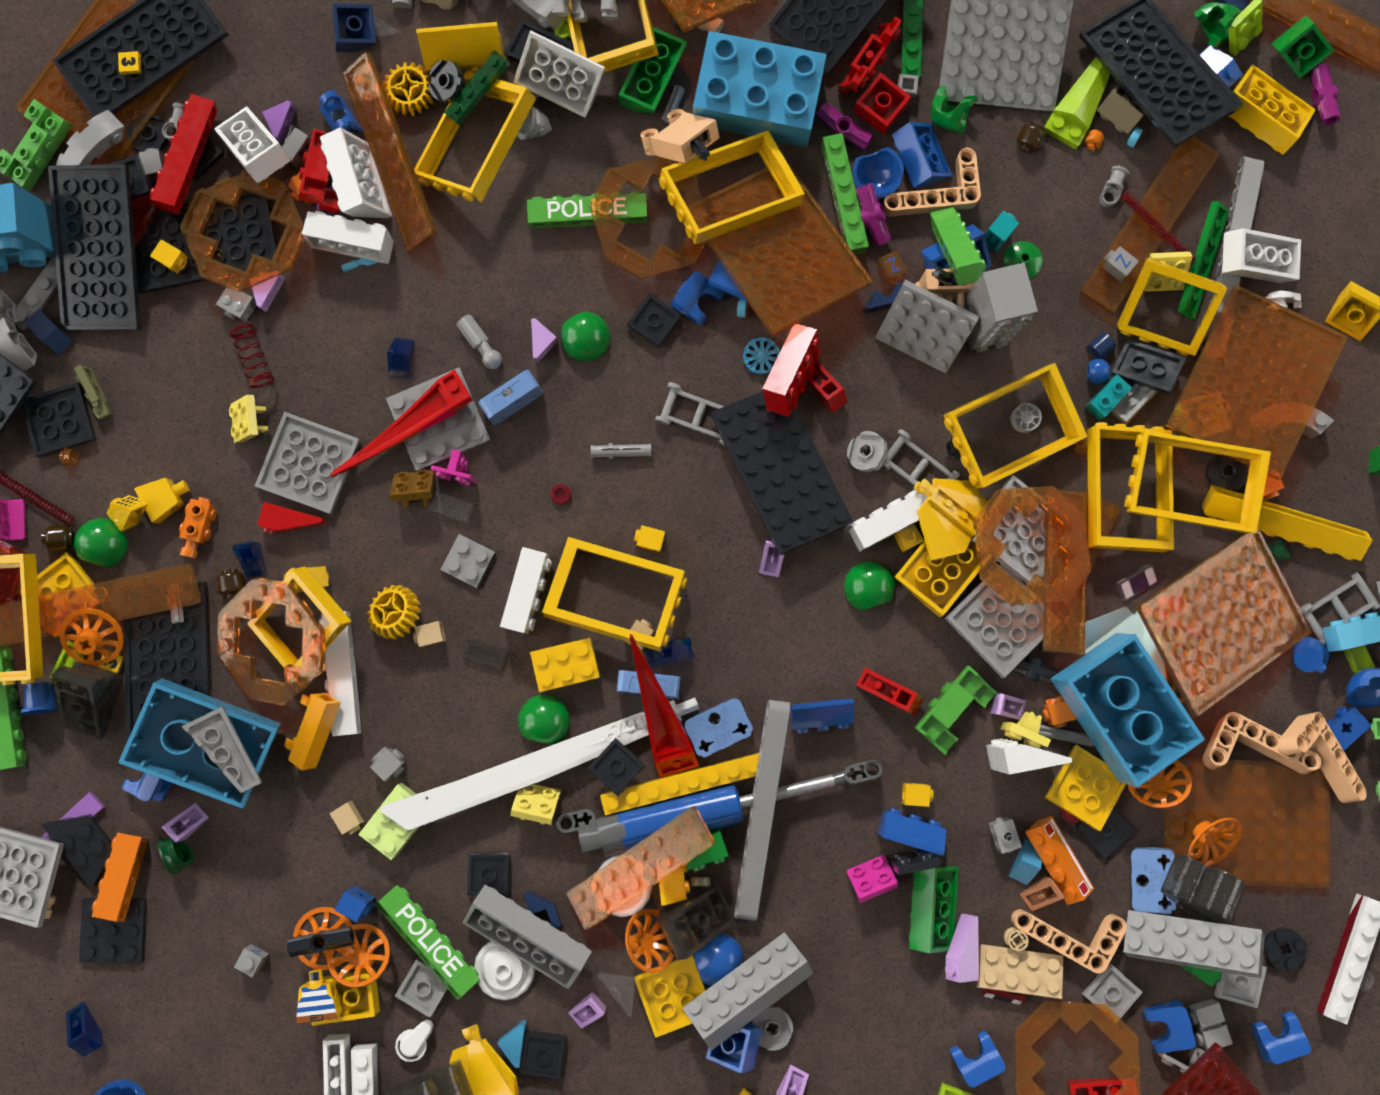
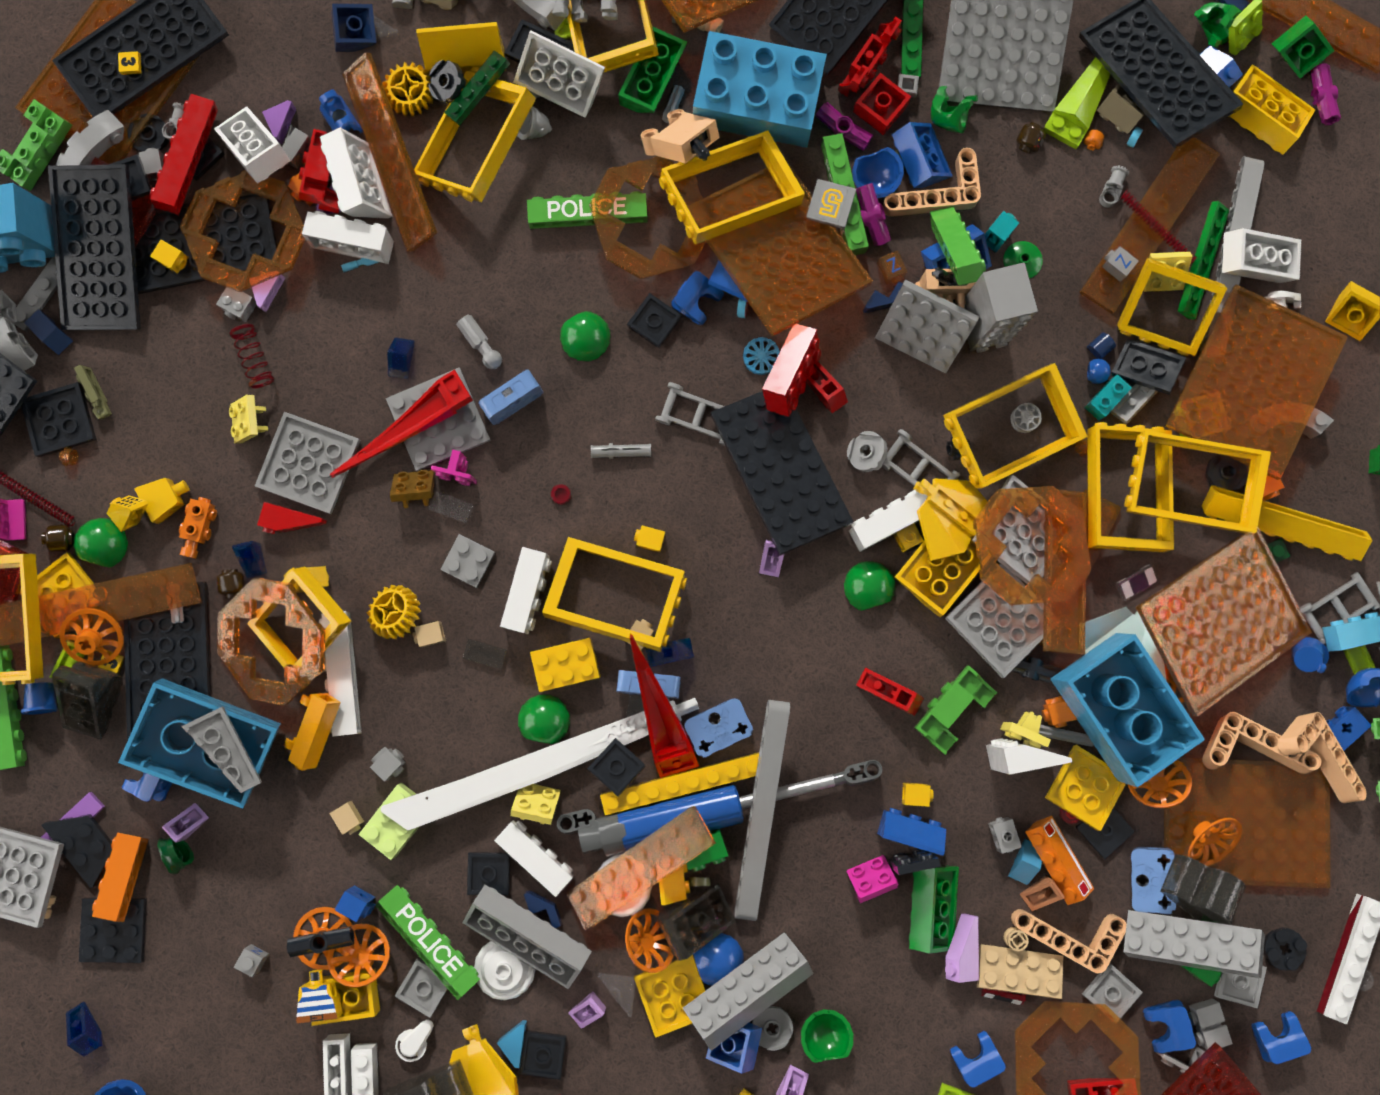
(534, 858): none -> white brick
(542, 340): lavender slope -> none
(822, 715): blue slope -> none
(826, 1036): none -> green cylinder
(831, 203): none -> light grey tile
(1008, 706): lavender slope -> none

